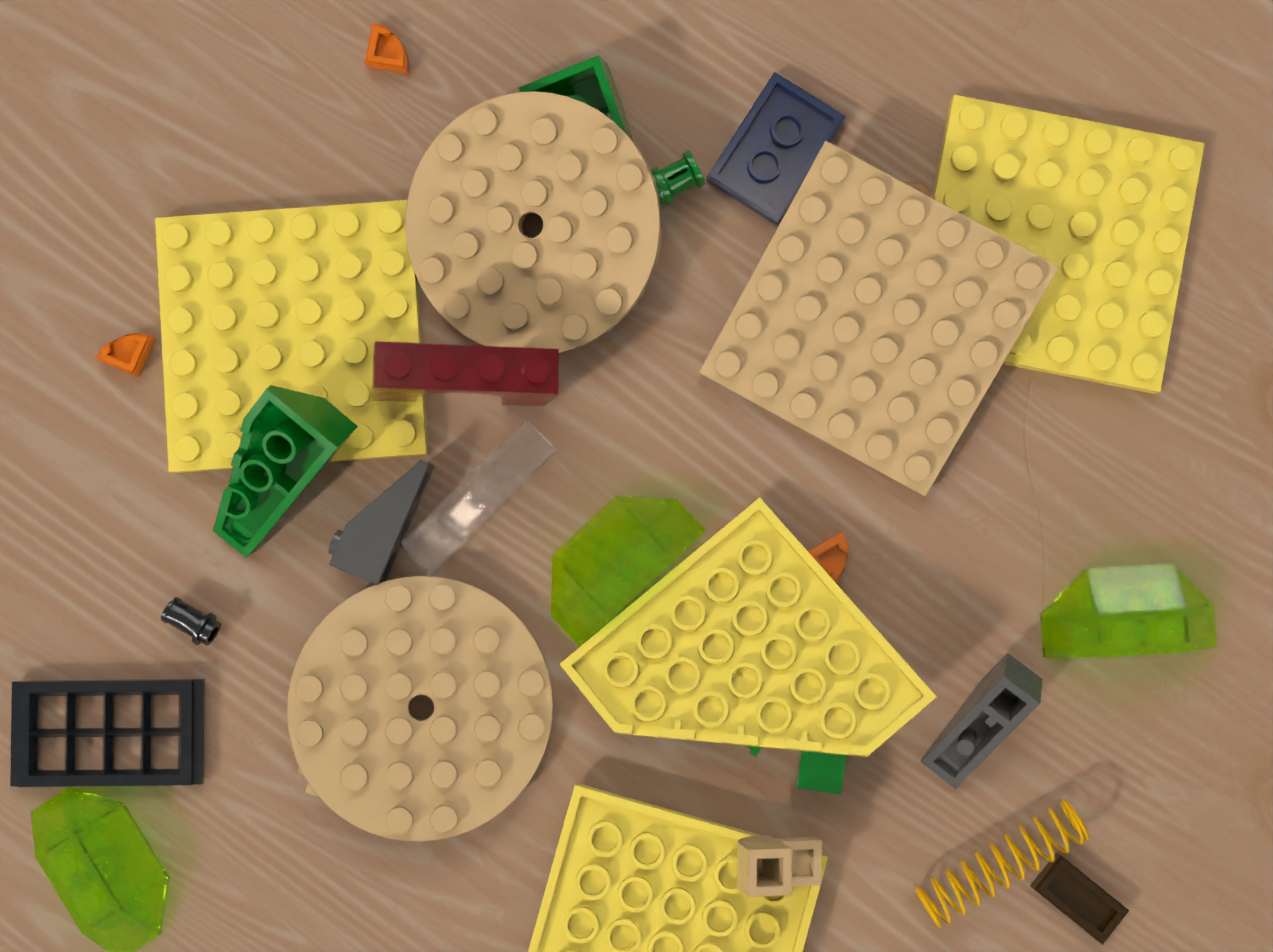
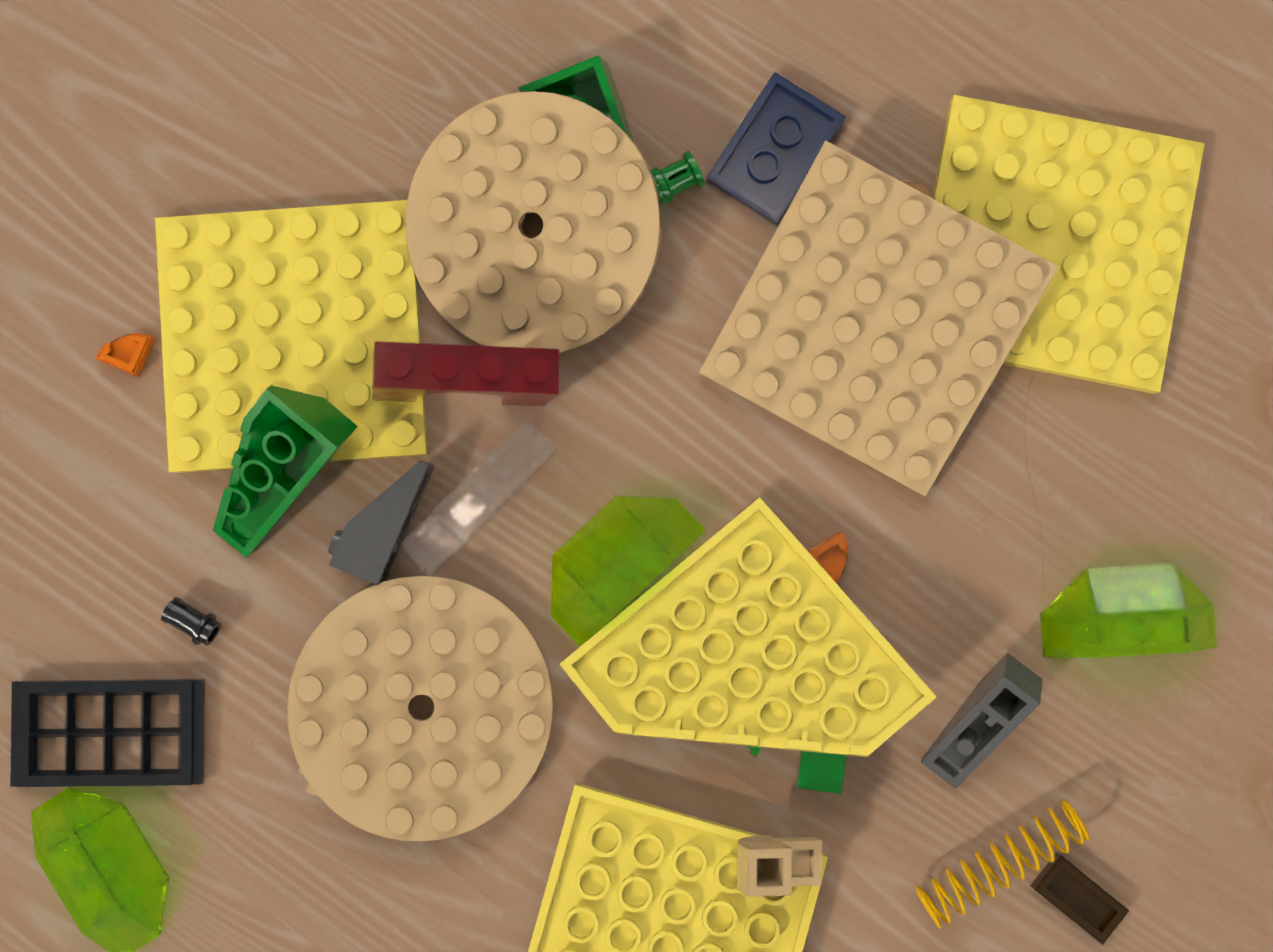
(386, 51): orange tile -> none

